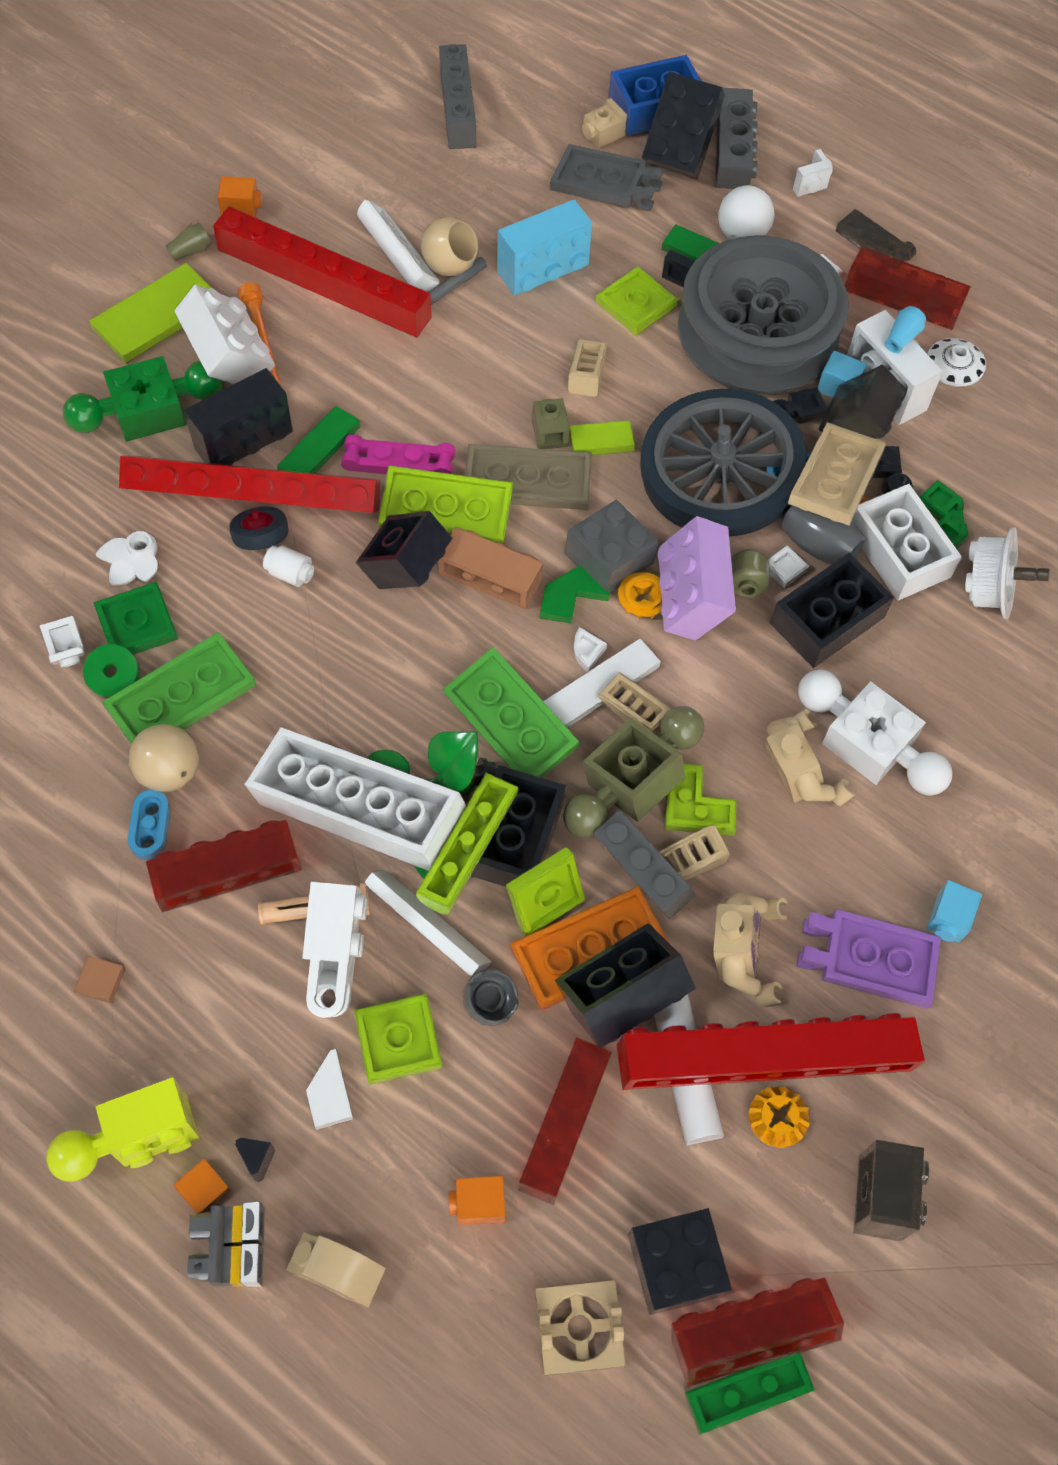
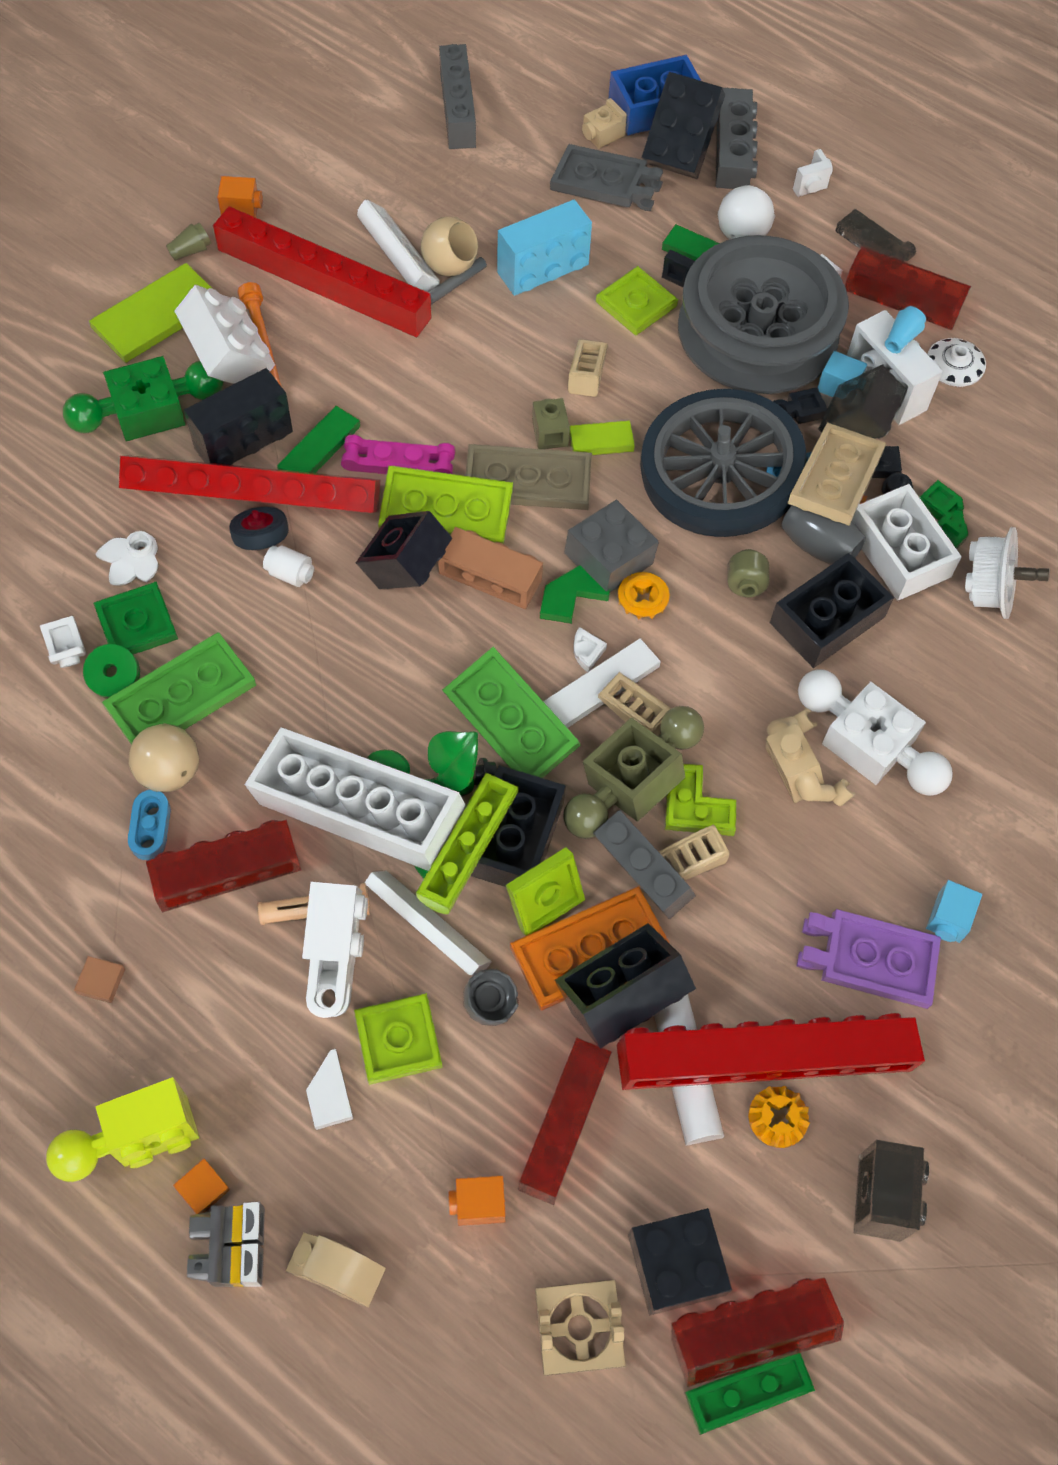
(256, 1156): black slope -> none
(696, 579): lavender brick -> none
(738, 944): tan torso -> none
(786, 567): white tile -> none

